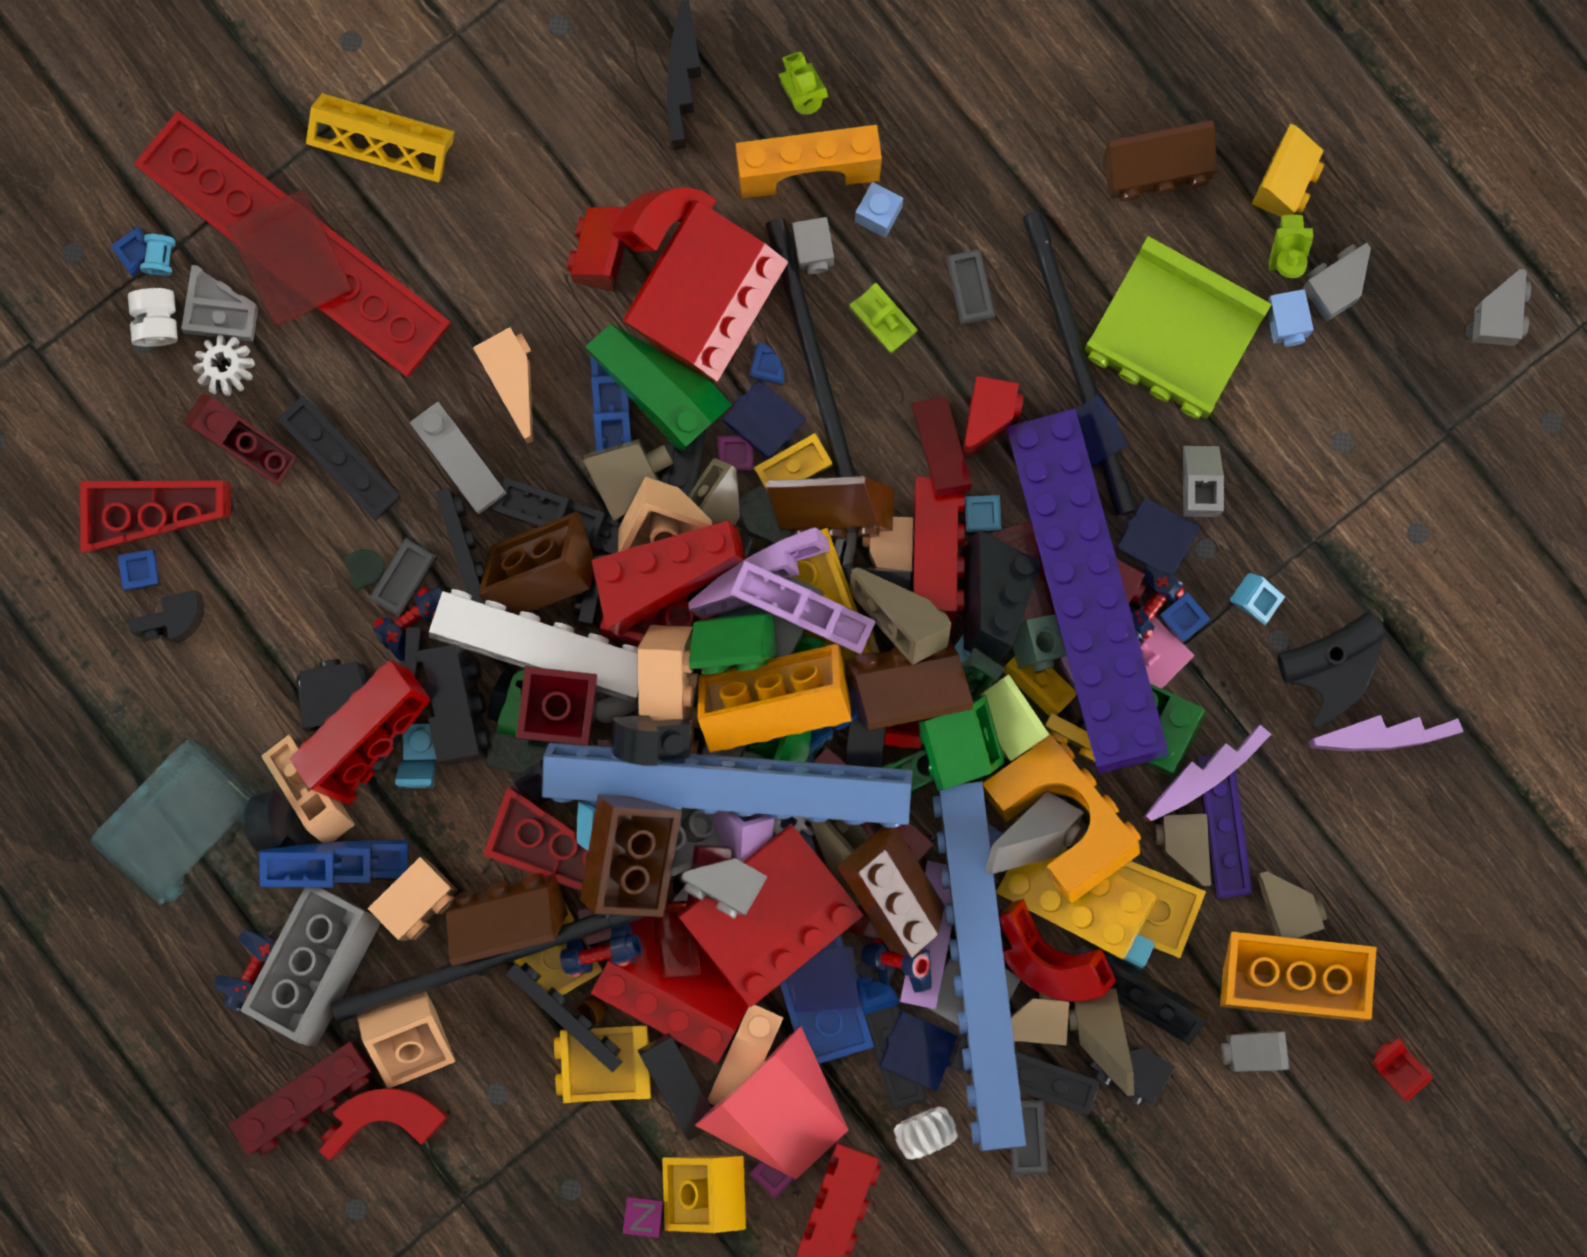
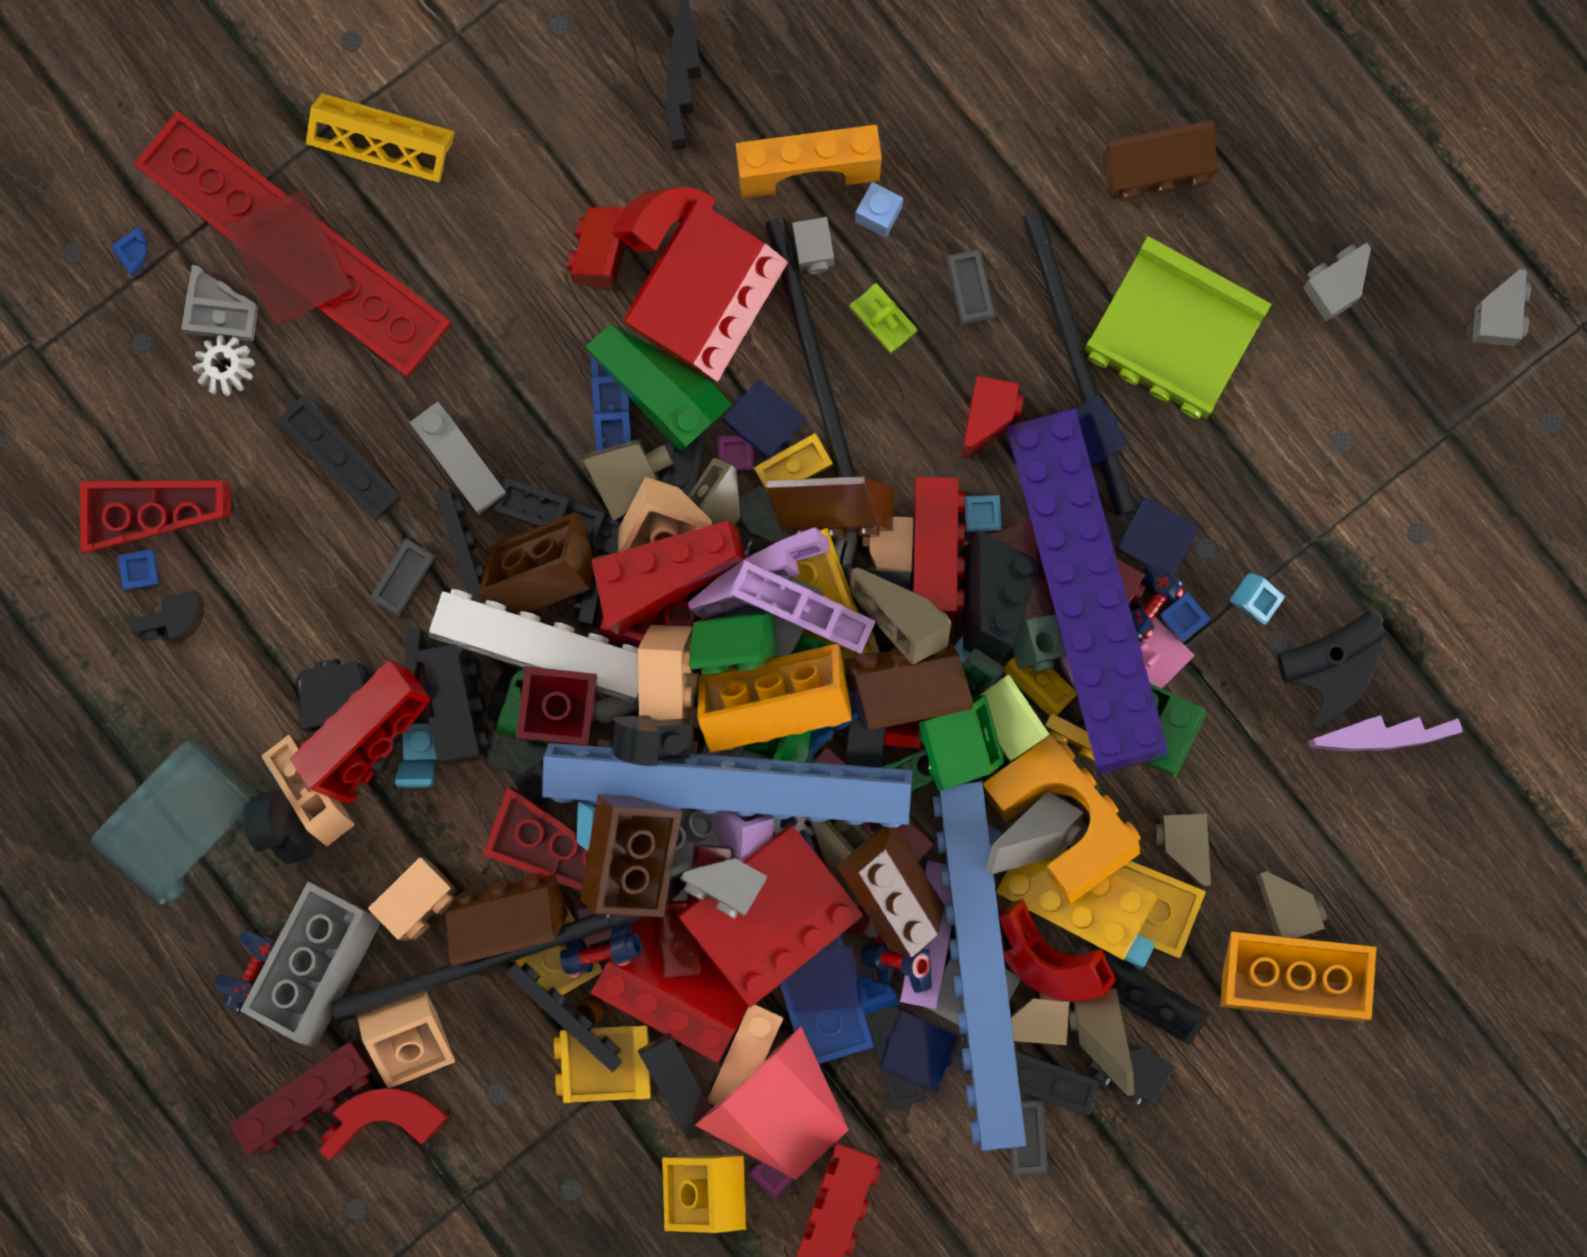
(152, 316): white wheel -> none
(157, 255): medium azure bush -> none
(239, 439): dark red slope -> none
(332, 863): blue slope -> none
(364, 568): clear green tile -> none
(391, 632): dark blue piece -> none
(510, 373): light nougat slope -> none
(643, 1217): magenta tile -> none
(766, 366): blue tile -> none
(802, 84): lime hips -> none
(925, 1133): white gear -> none
(941, 446): dark red tile -> none
(1196, 781): lavender slope -> none
(1202, 481): light grey slope -> none
(1226, 837): dark purple tile -> none
(1255, 1051): light grey slope -> none
(1289, 174): yellow slope -> none
(1289, 318): light blue brick -> none
(1291, 247): lime hips -> none
(1401, 1069): red bracket -> none

